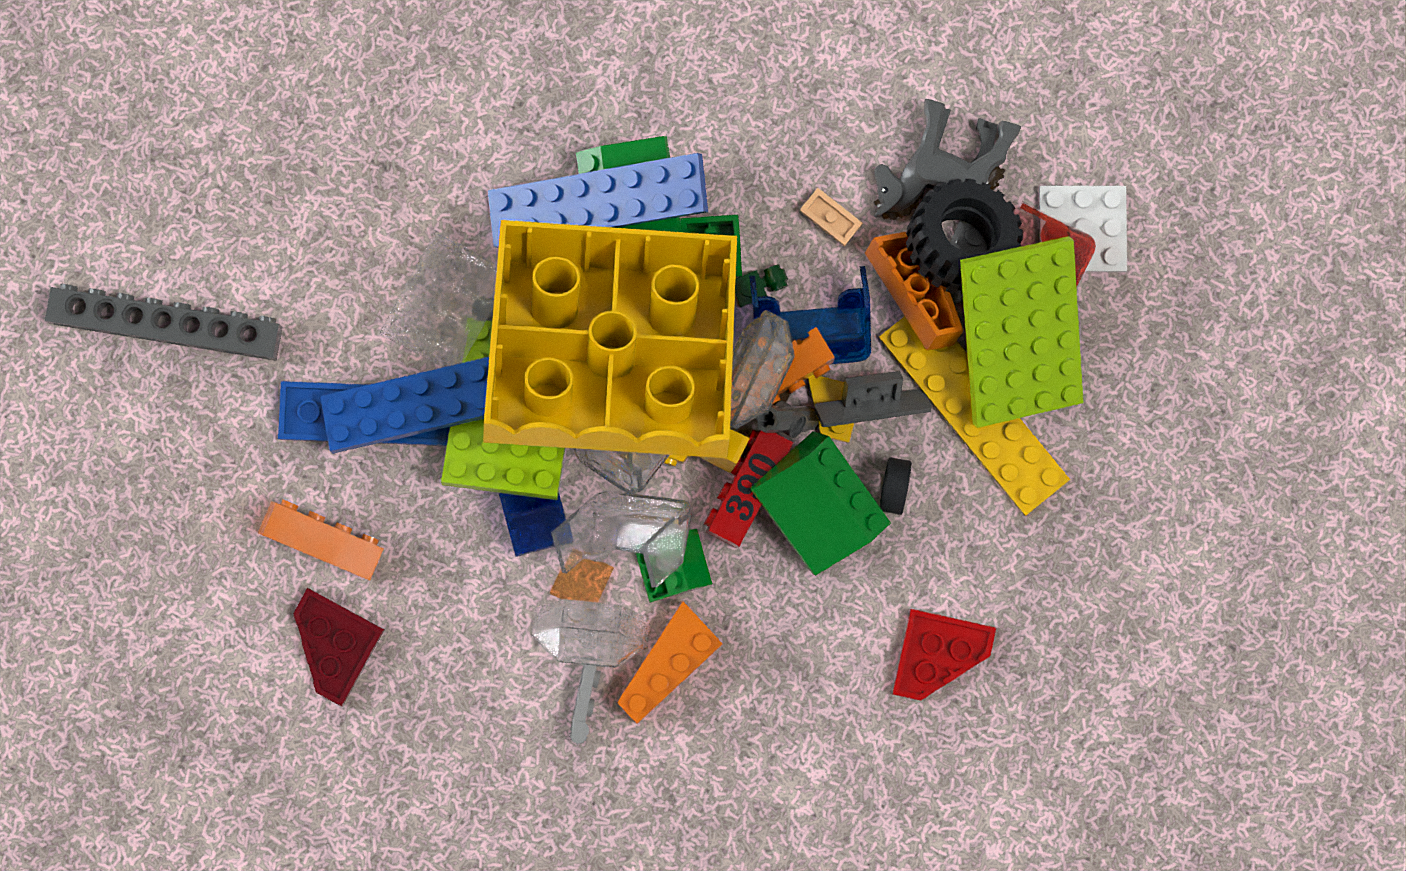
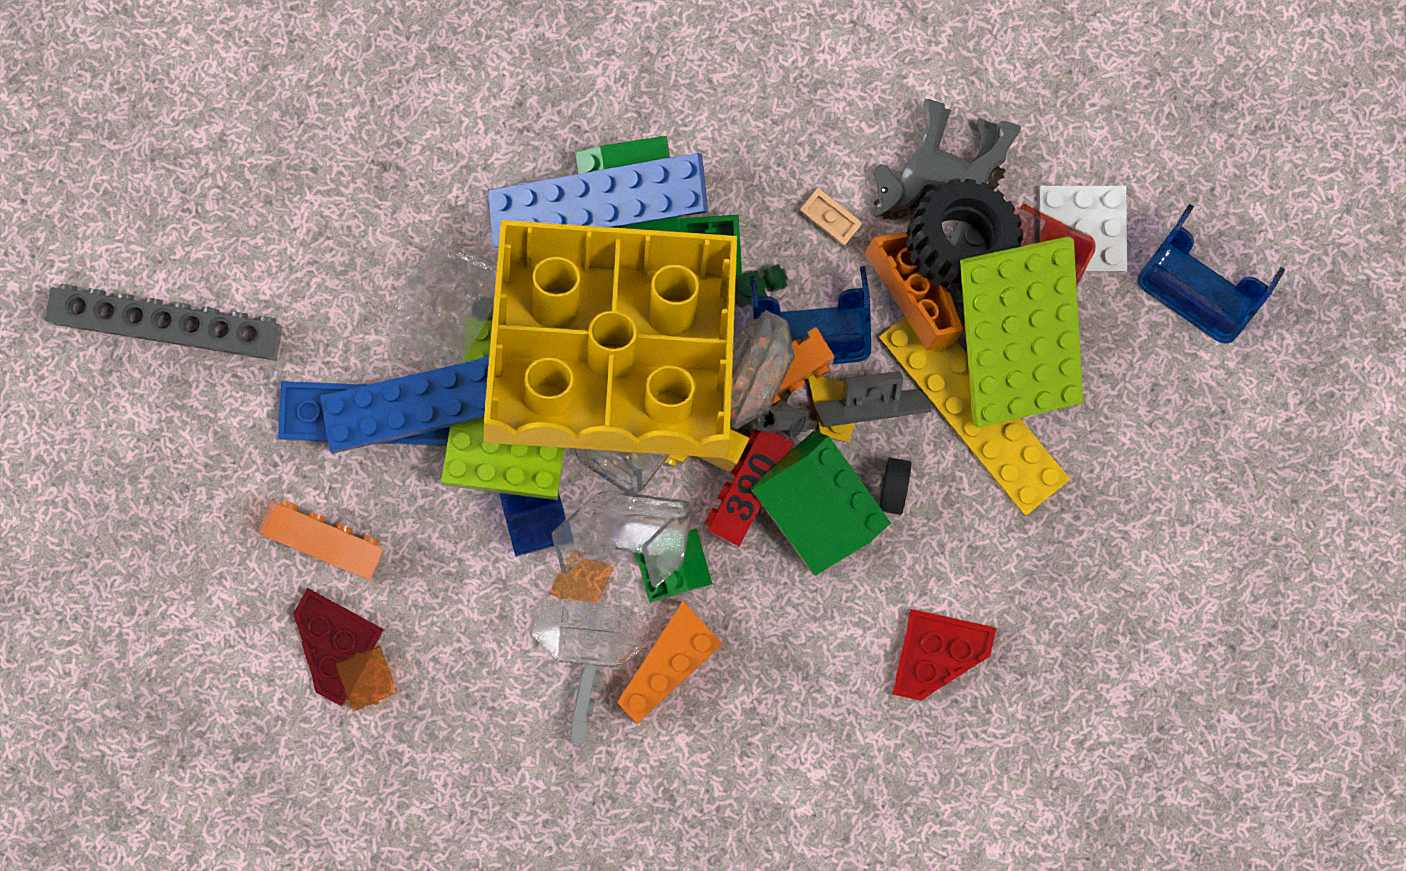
(366, 678): none -> clear orange piece
(1200, 292): none -> clear blue windscreen

